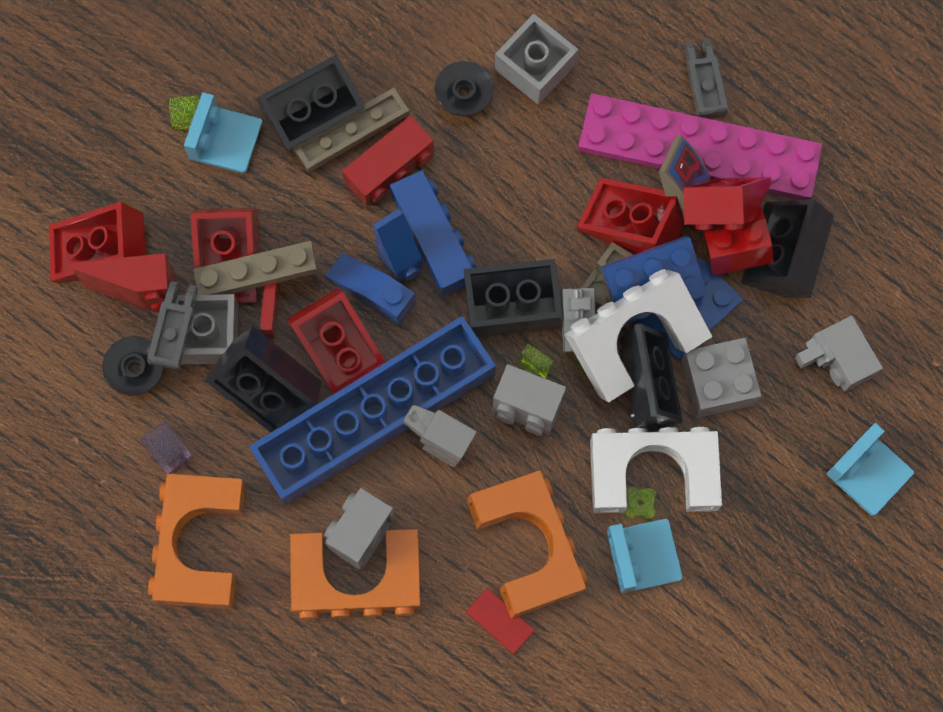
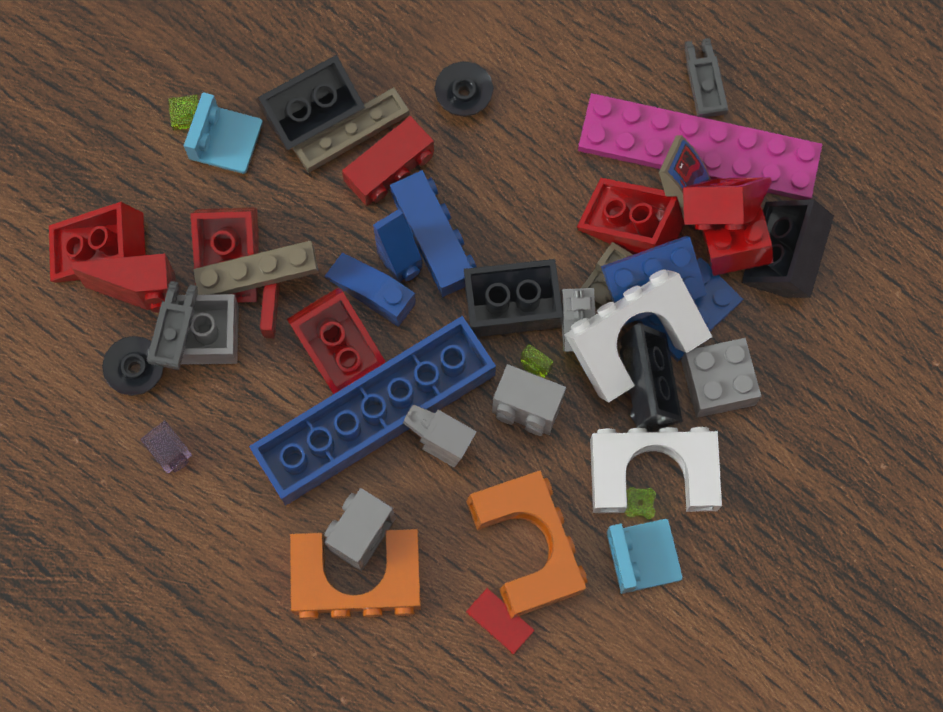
(184, 499): orange arch -> none
(264, 380): black slope -> none
(536, 59): light grey brick -> none
(844, 351): light grey hinge -> none
(870, 471): medium azure bracket -> none

